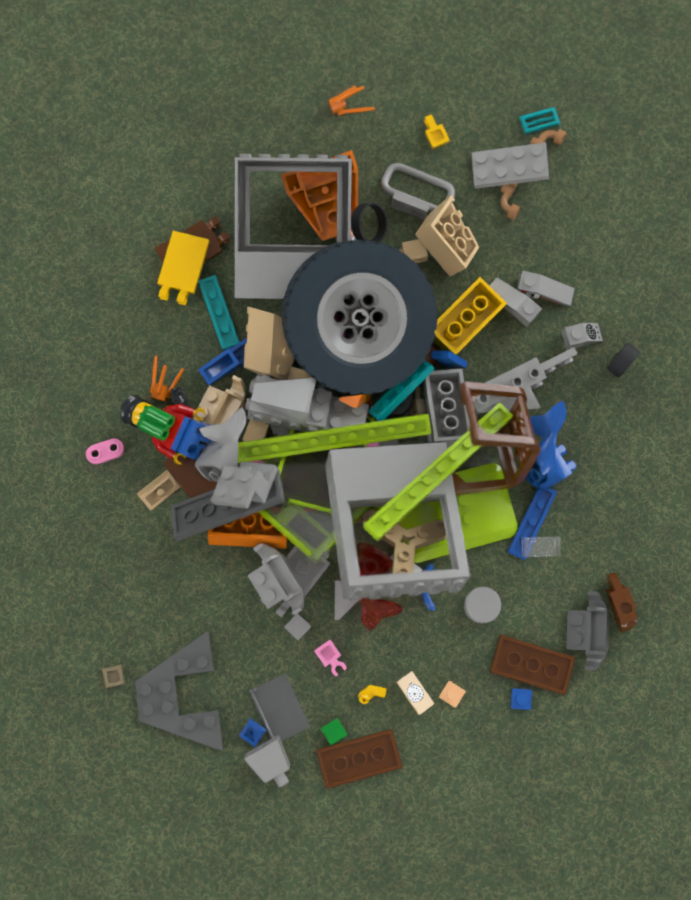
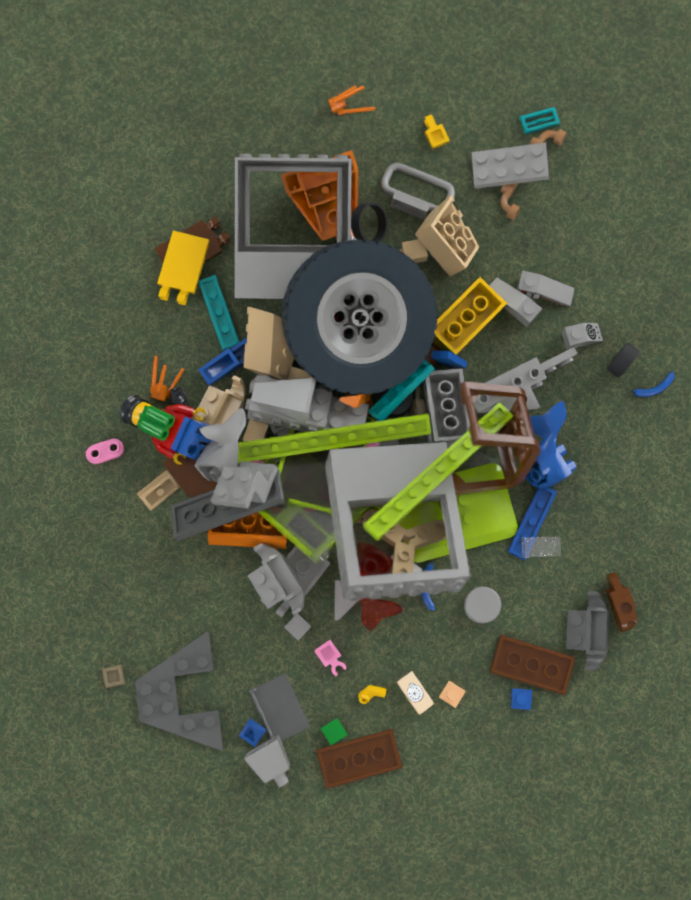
(655, 390): none -> blue piece

